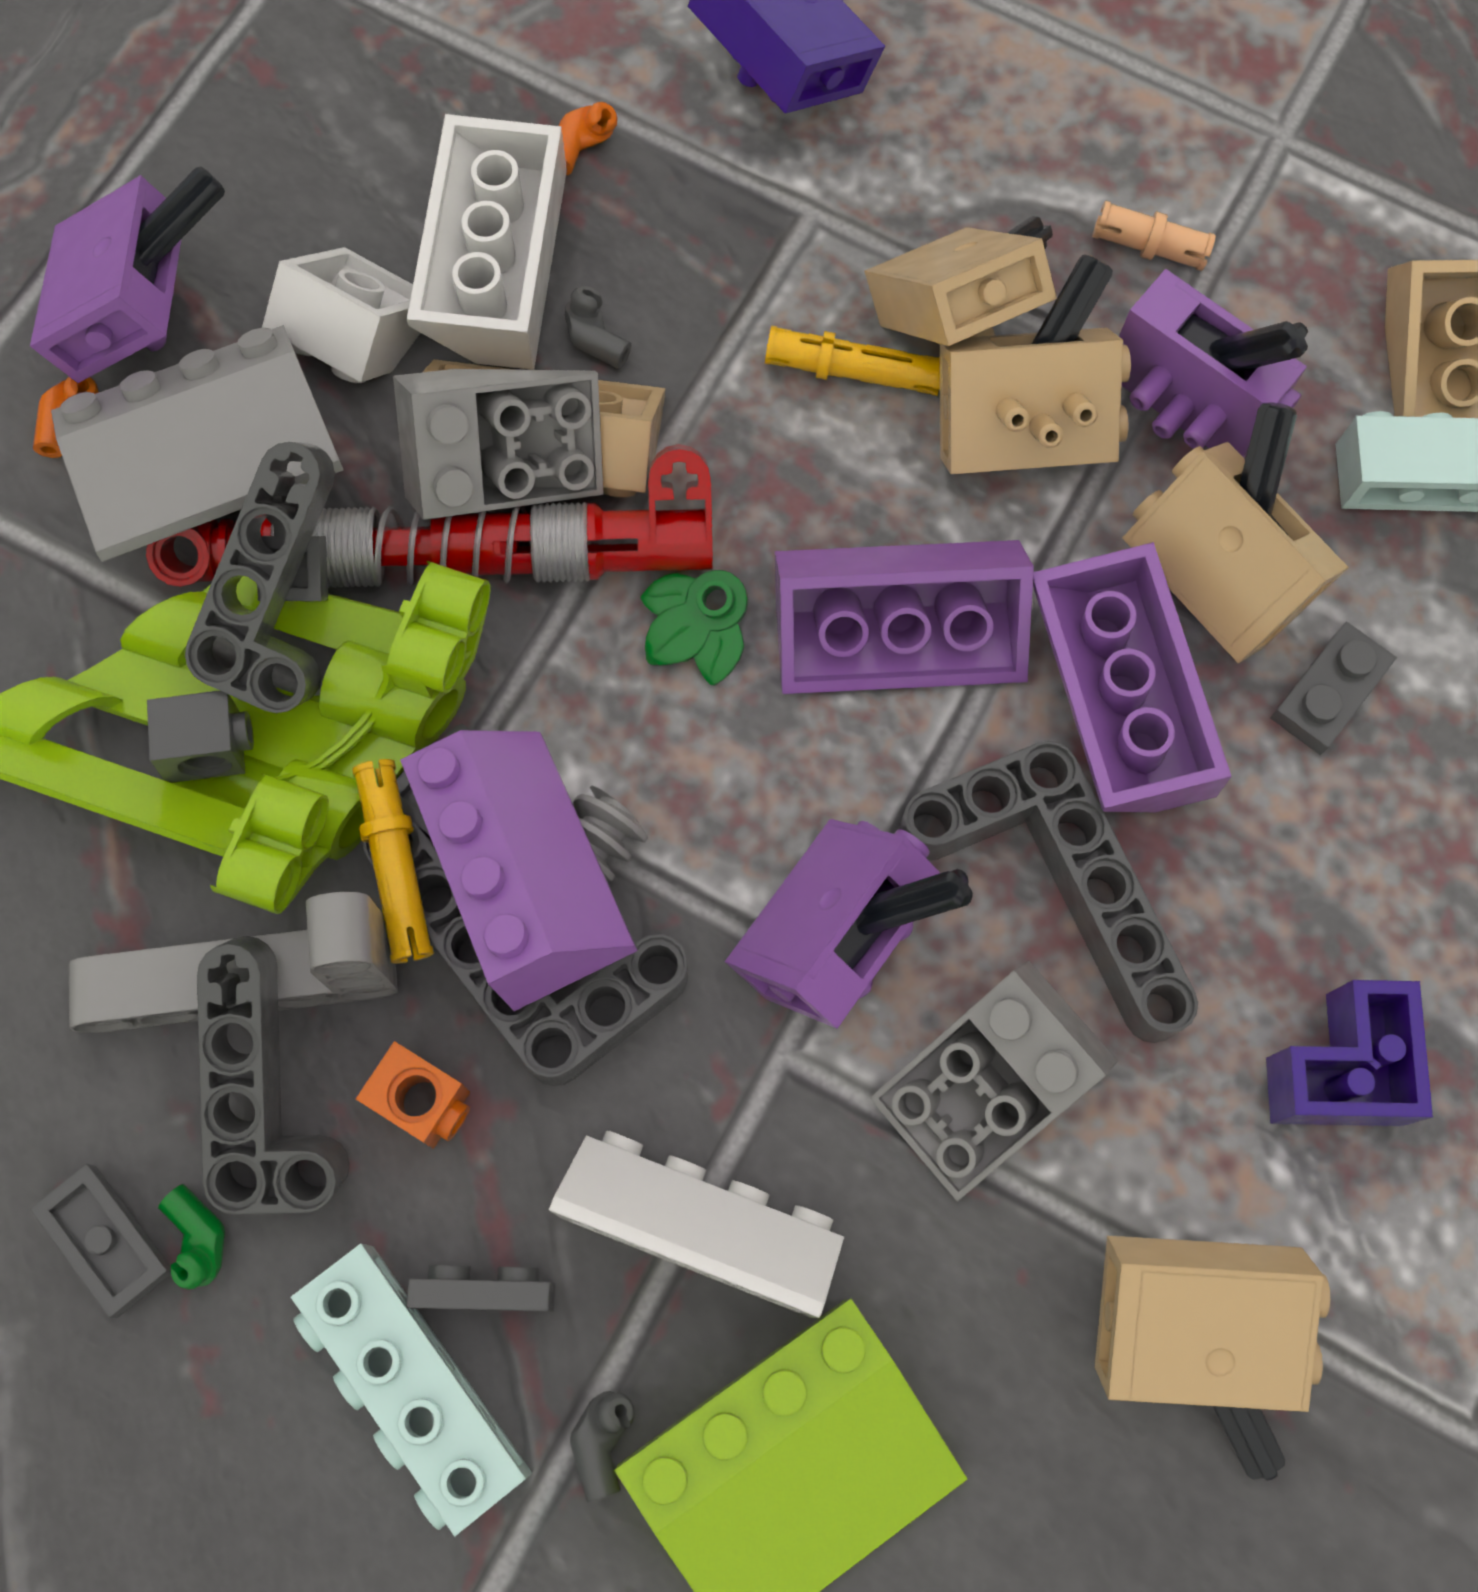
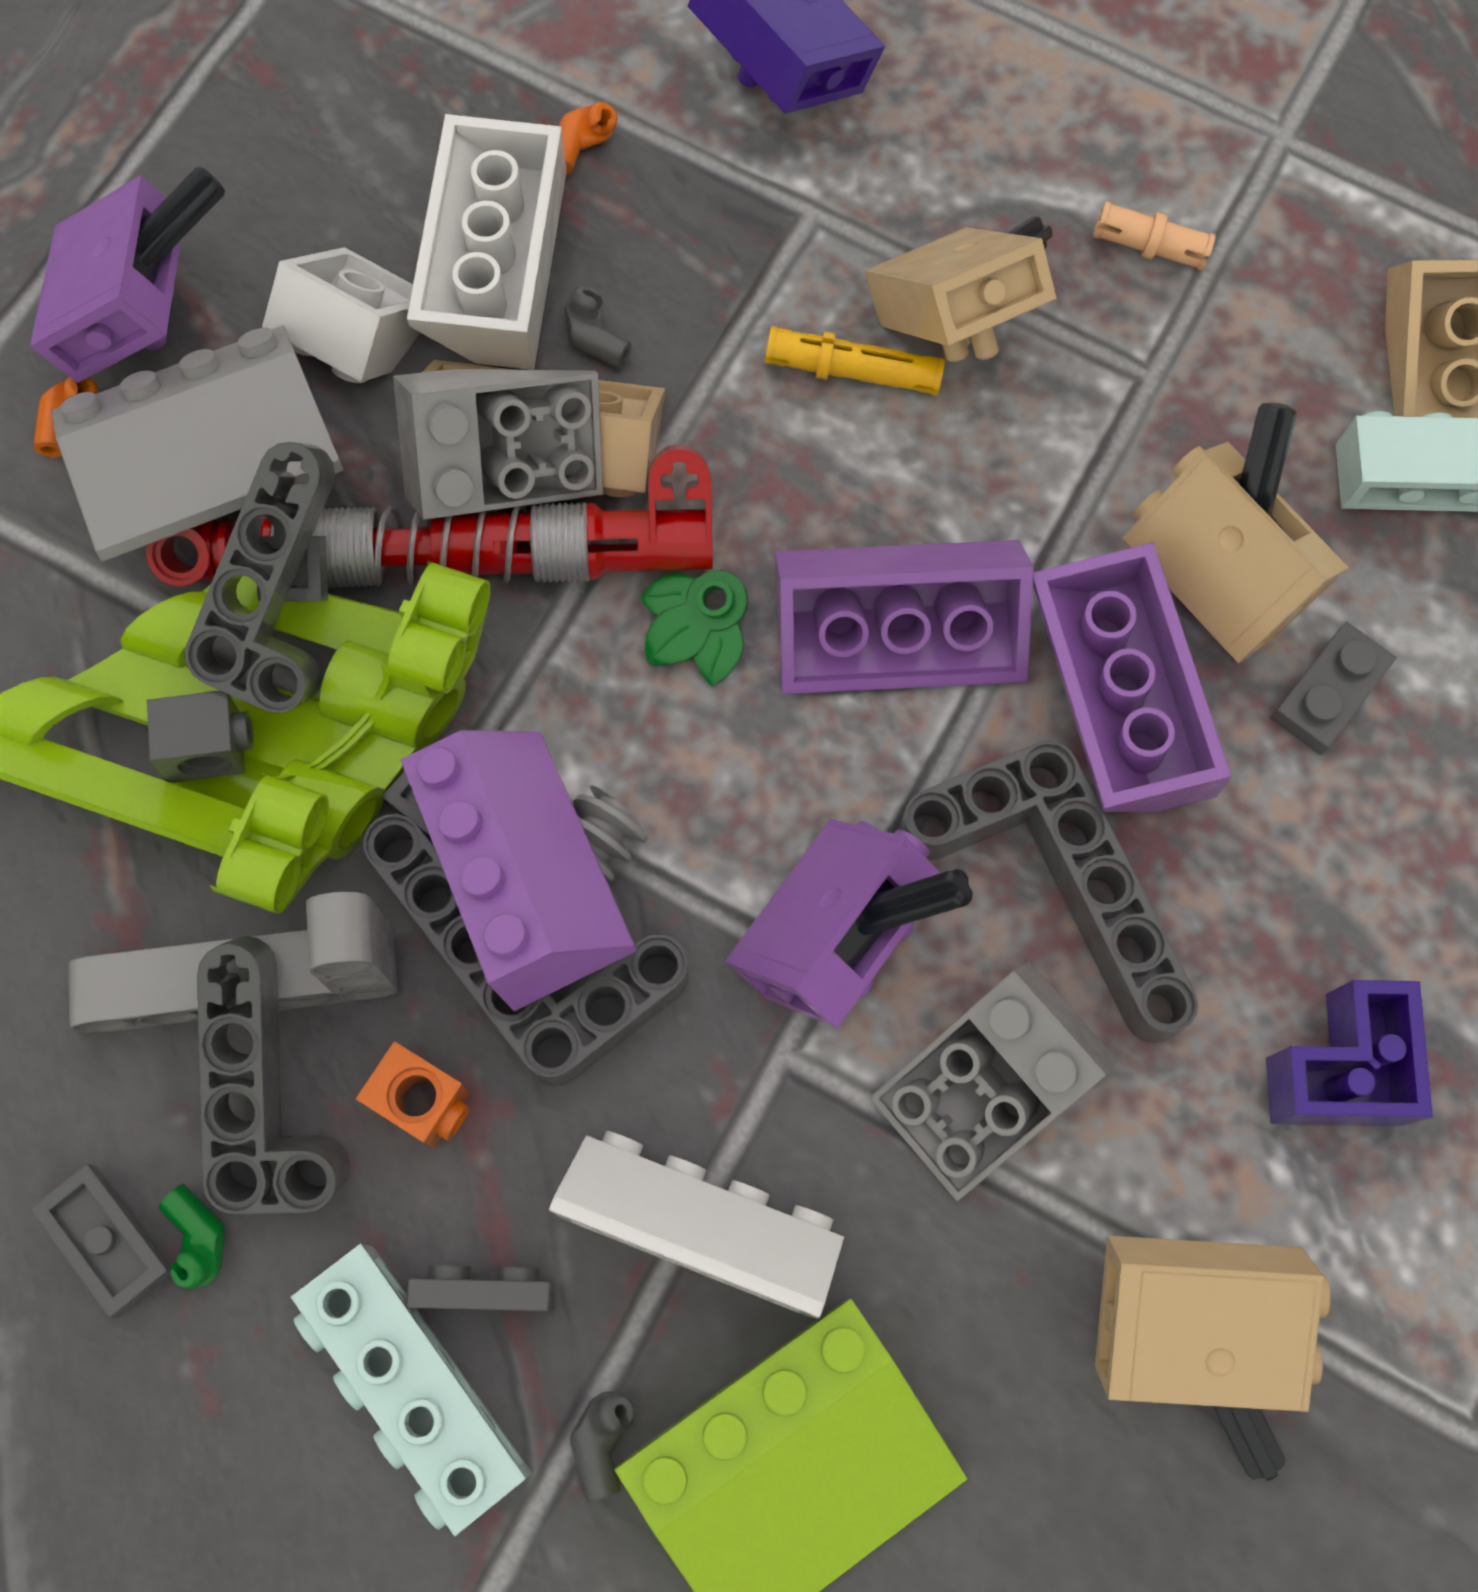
(392, 859): yellow pin -> none
(1037, 394): tan piece -> none
(1206, 365): medium lavender piece -> none

